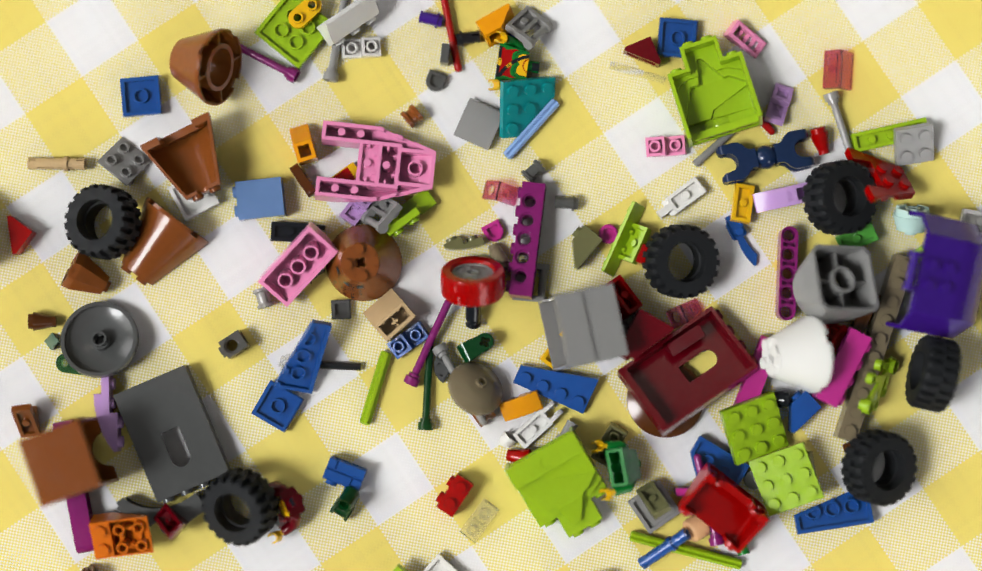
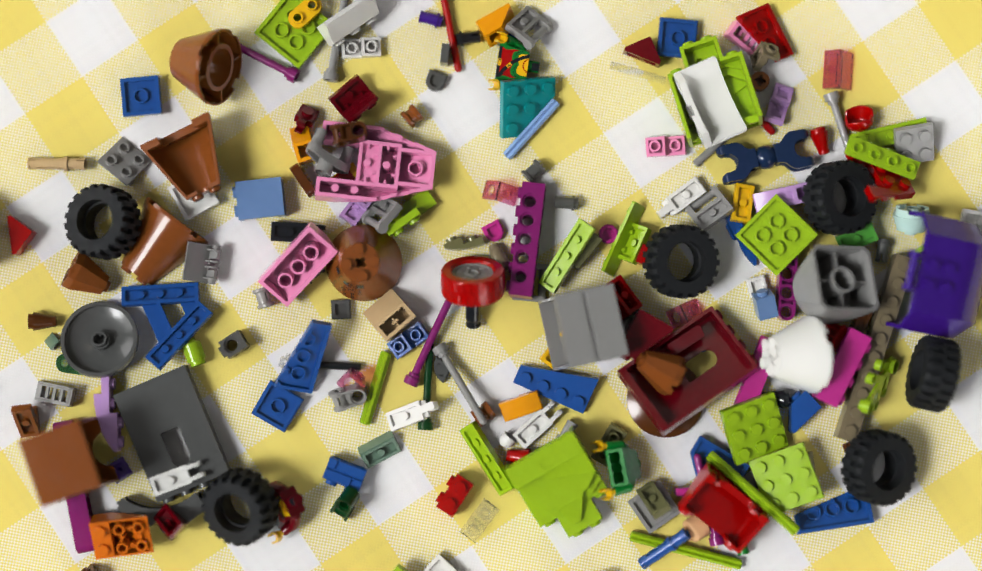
(69, 398): none -> light grey slope
(122, 469): none -> dark purple tile
(169, 339): none -> blue plate
(175, 478): none -> white hinge
(194, 353): none -> lime brick
(201, 263): none -> light grey hinge
(305, 117): none -> dark red plate
(326, 161): none -> light grey connector
(346, 397): none -> light grey piece
(347, 133): none -> reddish brown piece
(353, 99): none -> dark red bracket
(356, 375): none -> clear pink bracket
(379, 449): none -> sand green slope
(410, 414): none -> white hinge
(472, 348): dark green piece -> none
(472, 395): dark tan dish -> none
(478, 124): light grey slope -> none
(487, 457): none -> lime plate
(567, 255): none -> lime plate
(661, 370): none -> dark orange cone
(709, 102): none -> white panel
(713, 212): none -> light grey plate
(753, 493): none -> lime axle
(755, 284): none -> white tile
(758, 85): none -> dark orange wheel
(762, 54): none -> dark tan bracket
(764, 27): none -> red wing
(764, 304): none -> medium blue brick
(776, 235): none -> lime plate
(859, 118): none -> red hair
(881, 157): none -> lime bracket
(882, 248): none -> dark grey pin

